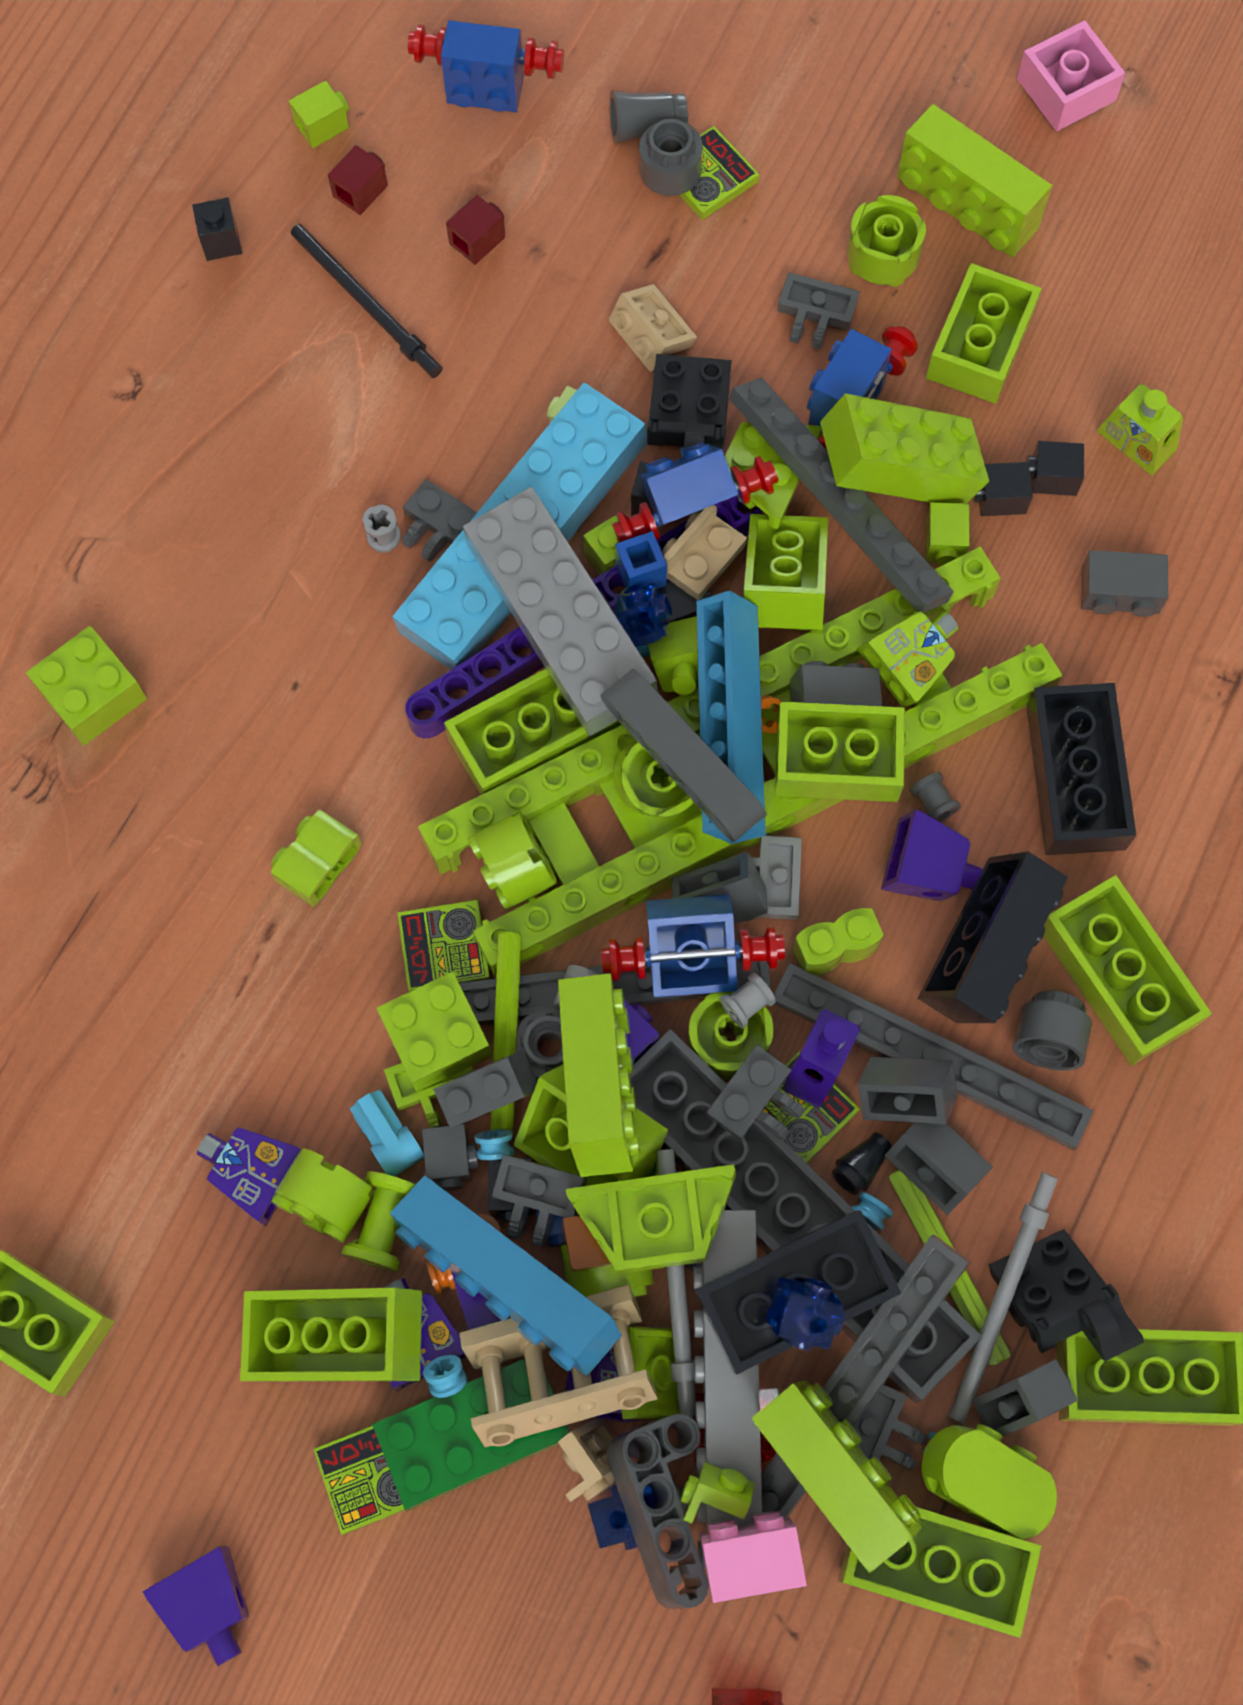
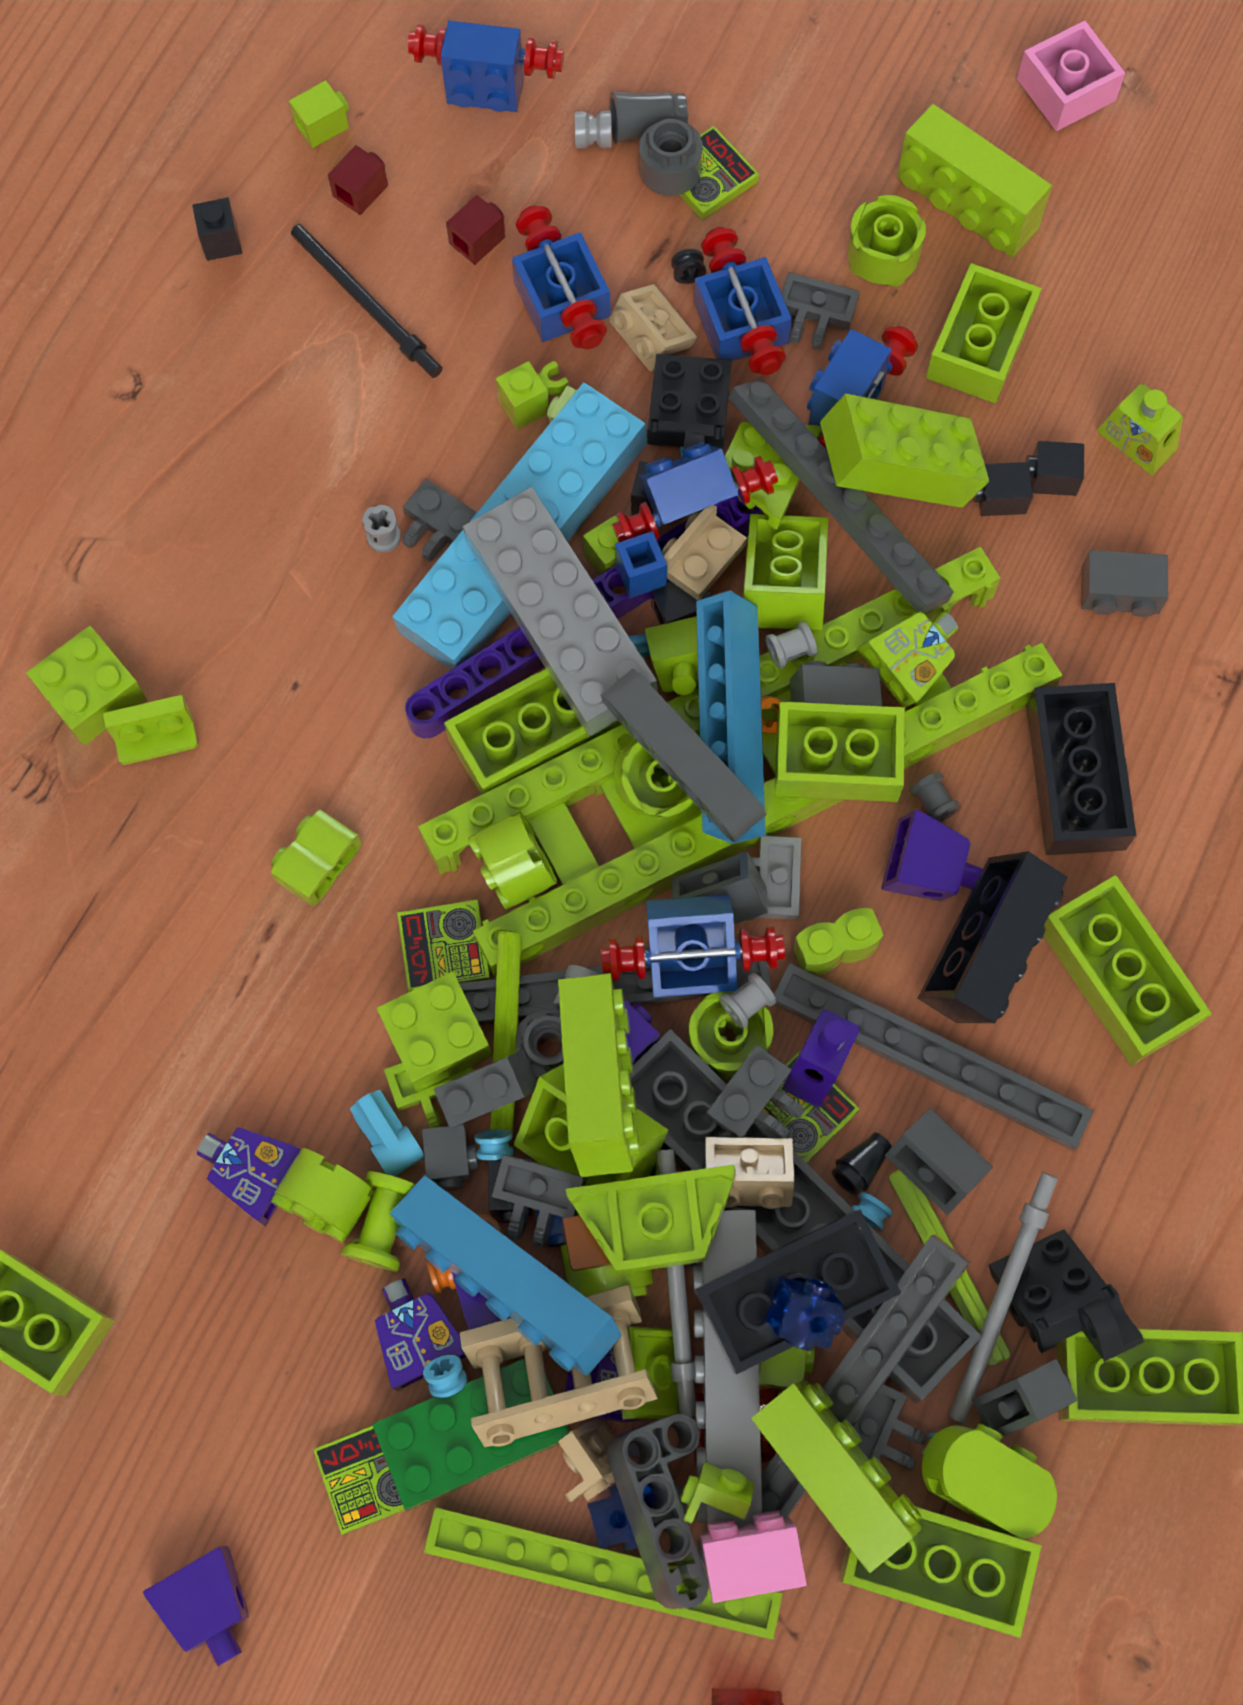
(152, 729): none -> lime bracket
(331, 1335): lime brick -> none
(526, 393): none -> lime brick
(560, 282): none -> blue brick
(584, 1570): none -> lime plate
(593, 129): none -> light grey wheel
(643, 613): clear blue brick -> none
(688, 266): none -> black bush
(741, 305): none -> blue brick
(761, 1166): none -> tan bracket
(786, 1368): none -> lime brick
(791, 645): none -> light grey bush
(908, 1090): dark grey brick -> none
(946, 532): lime brick -> none
(1053, 1031): dark grey piece -> none

